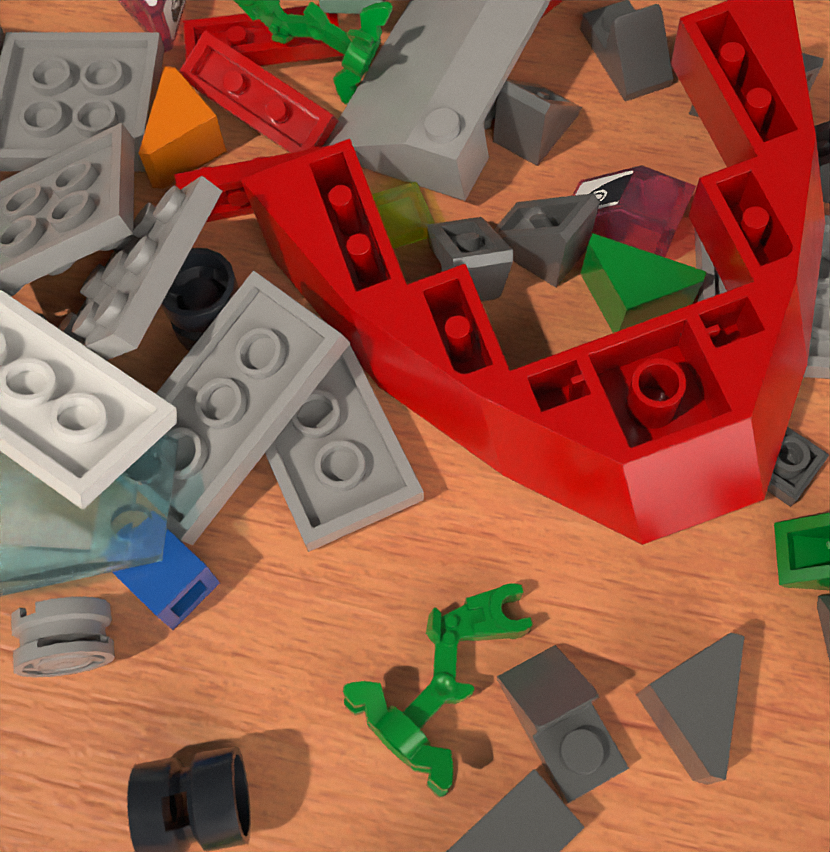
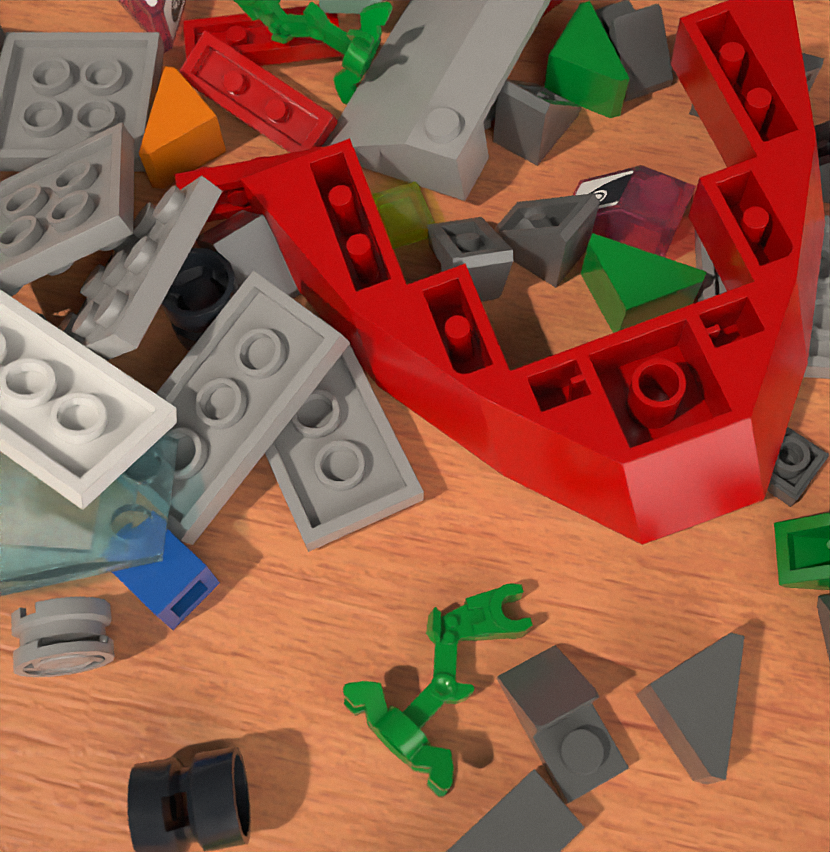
(250, 246): none -> dark grey slope
(587, 66): none -> green slope

